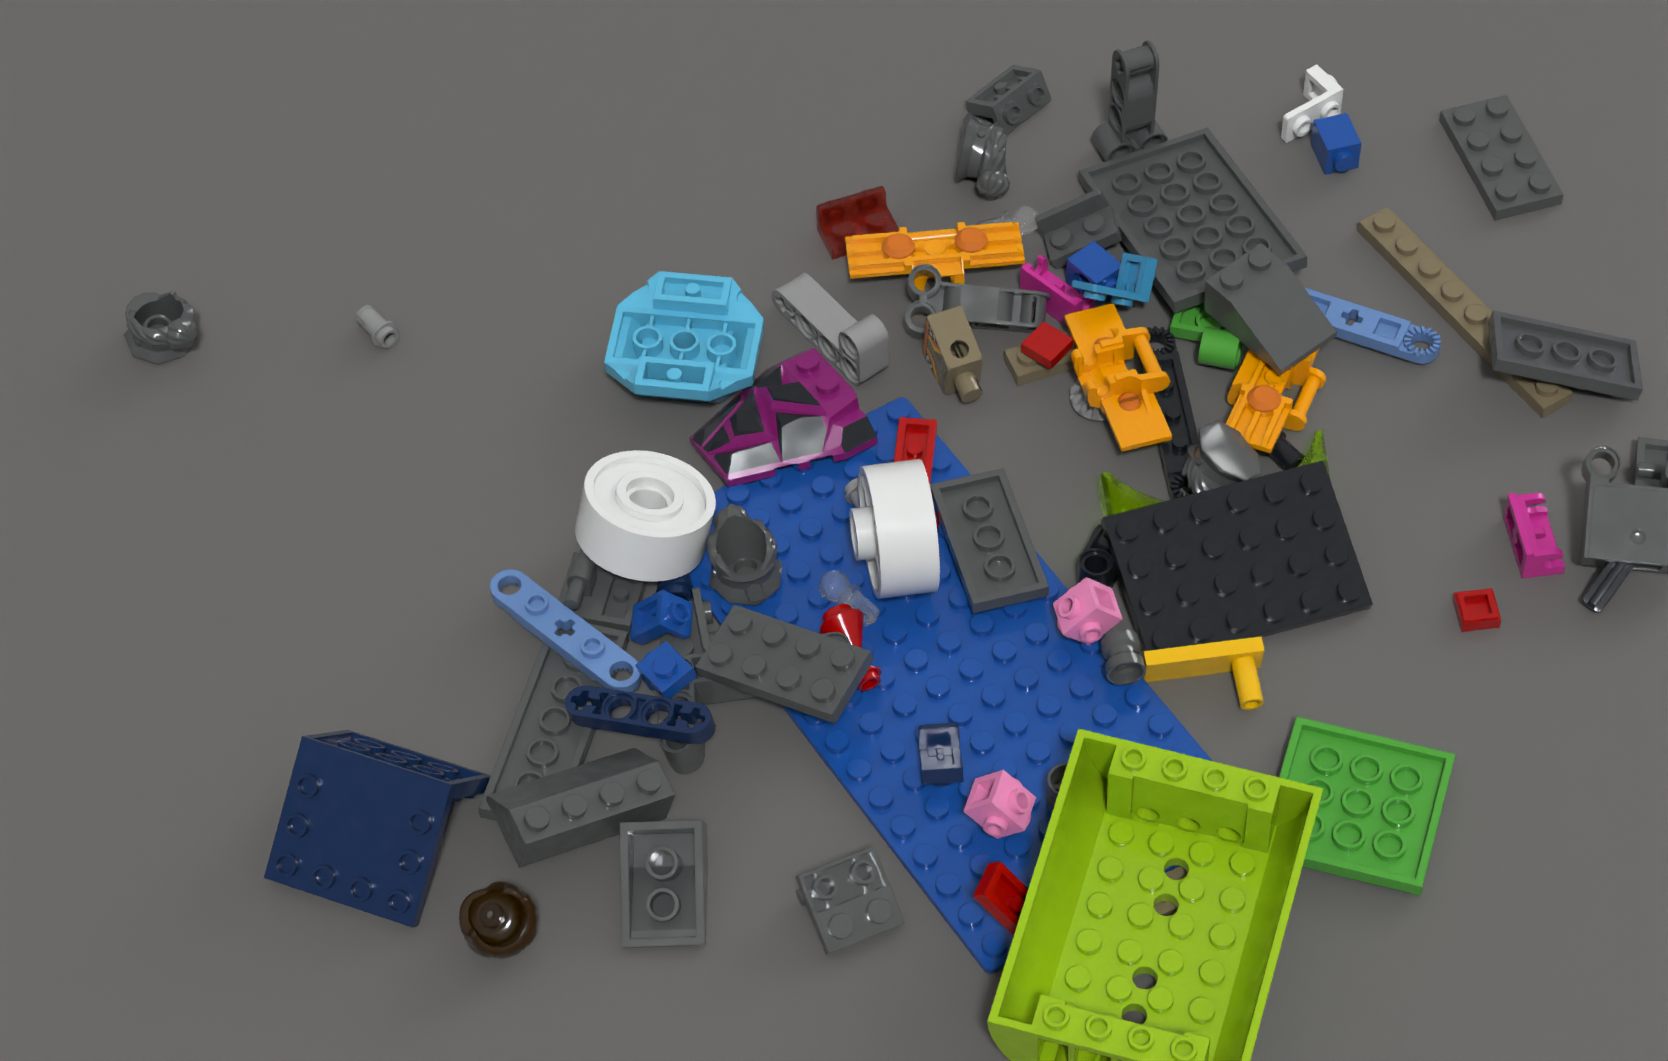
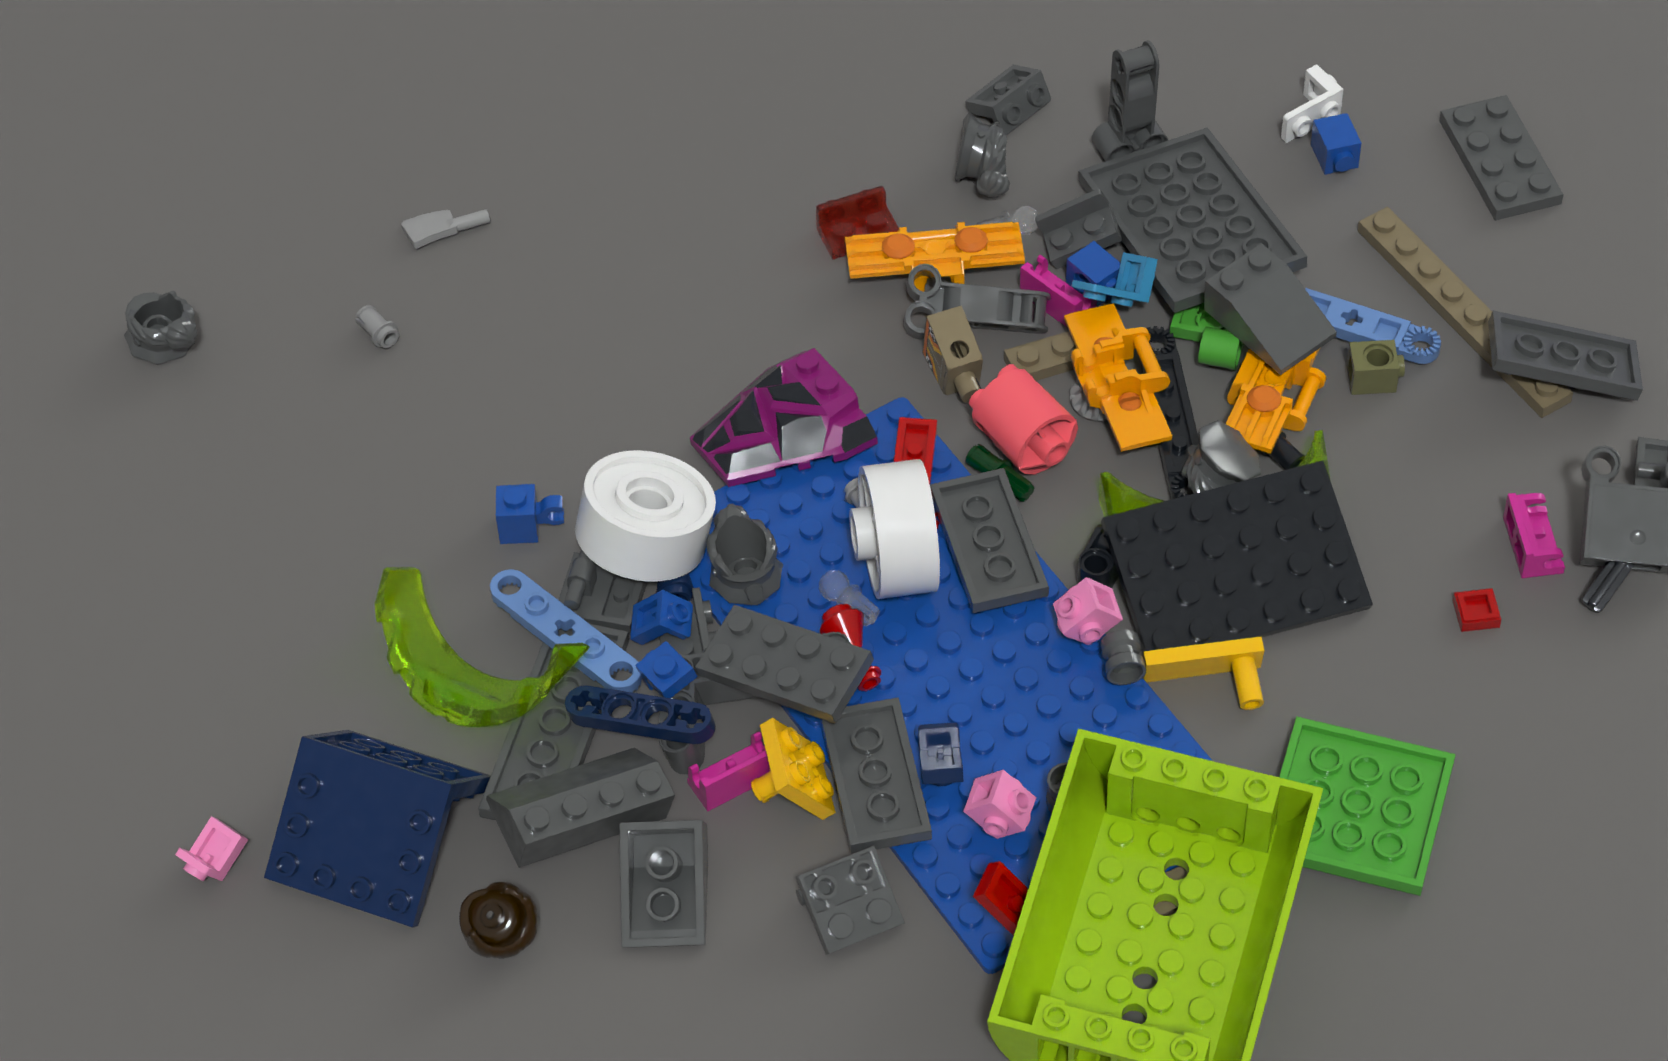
(213, 851): none -> bright pink bracket
(439, 676): none -> clear neon green windscreen
(440, 224): none -> light grey piece
(520, 513): none -> blue brick
(685, 339): medium azure piece -> none
(730, 775): none -> dark pink hinge
(795, 770): none -> yellow plate
(851, 345): light grey beam -> none
(876, 776): none -> dark grey plate
(983, 461): none -> dark green axle
(1023, 420): none -> coral cylinder
(1047, 345): red tile -> none
(1374, 367): none -> olive brick

